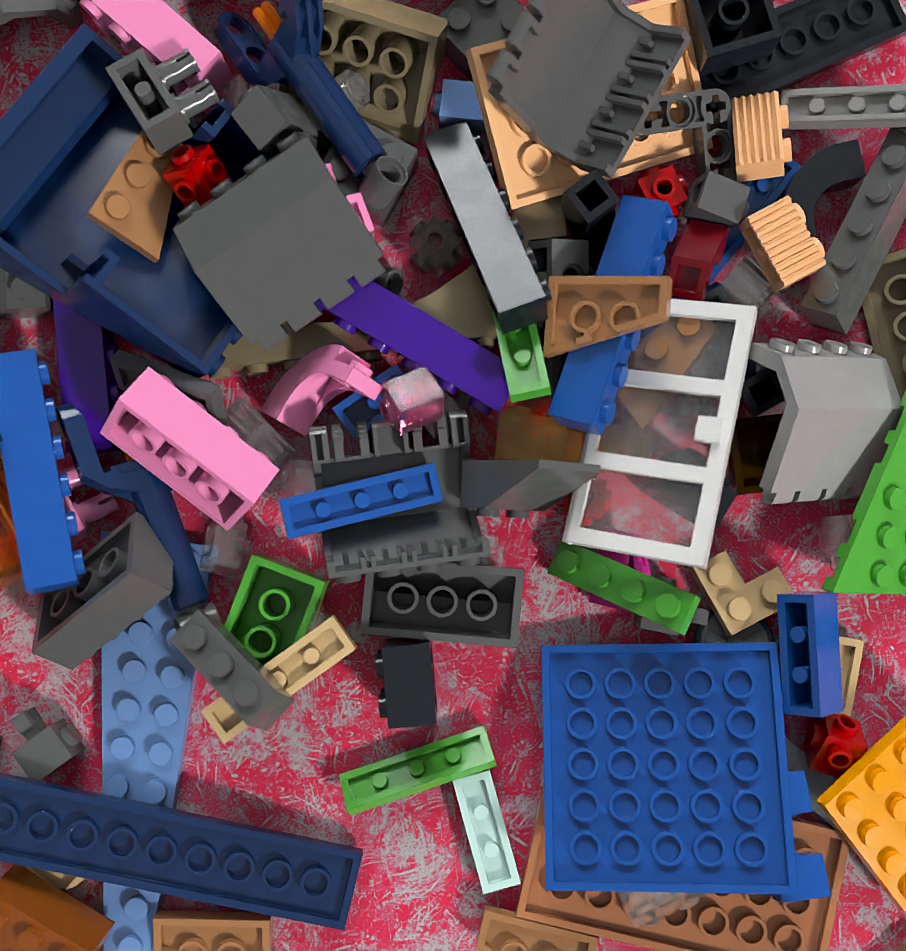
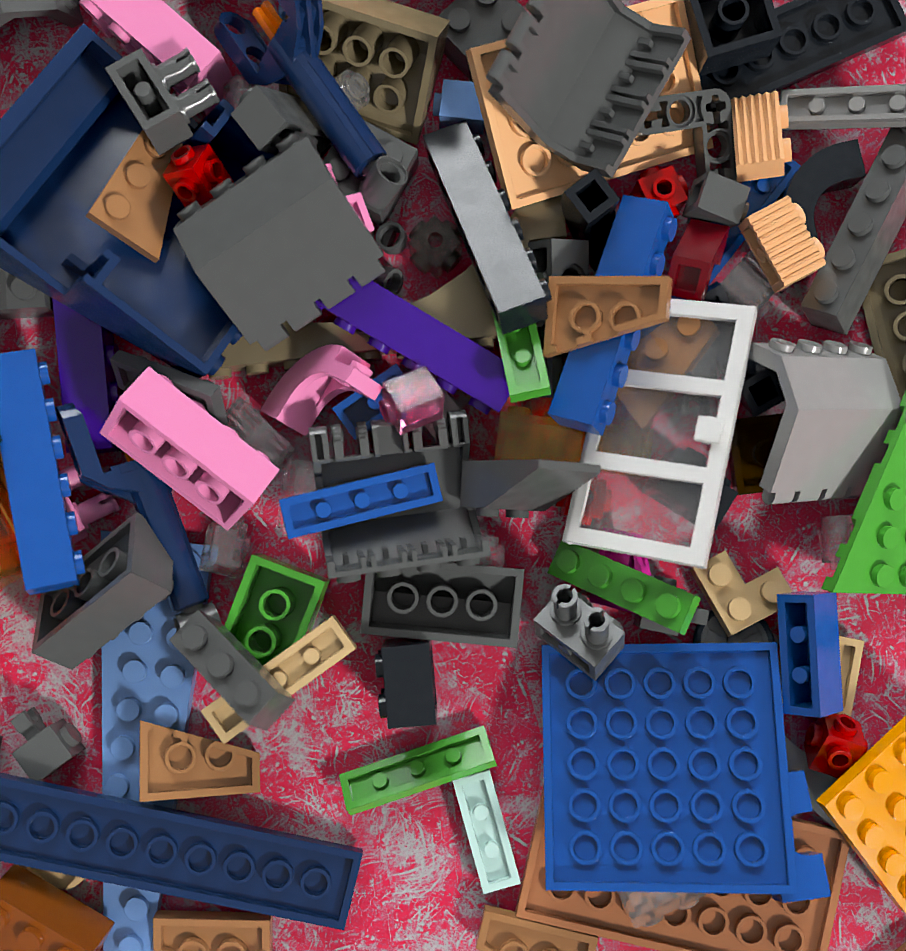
(192, 766): none -> medium nougat wing
(386, 235): none -> dark grey hinge
(579, 631): none -> dark grey brick

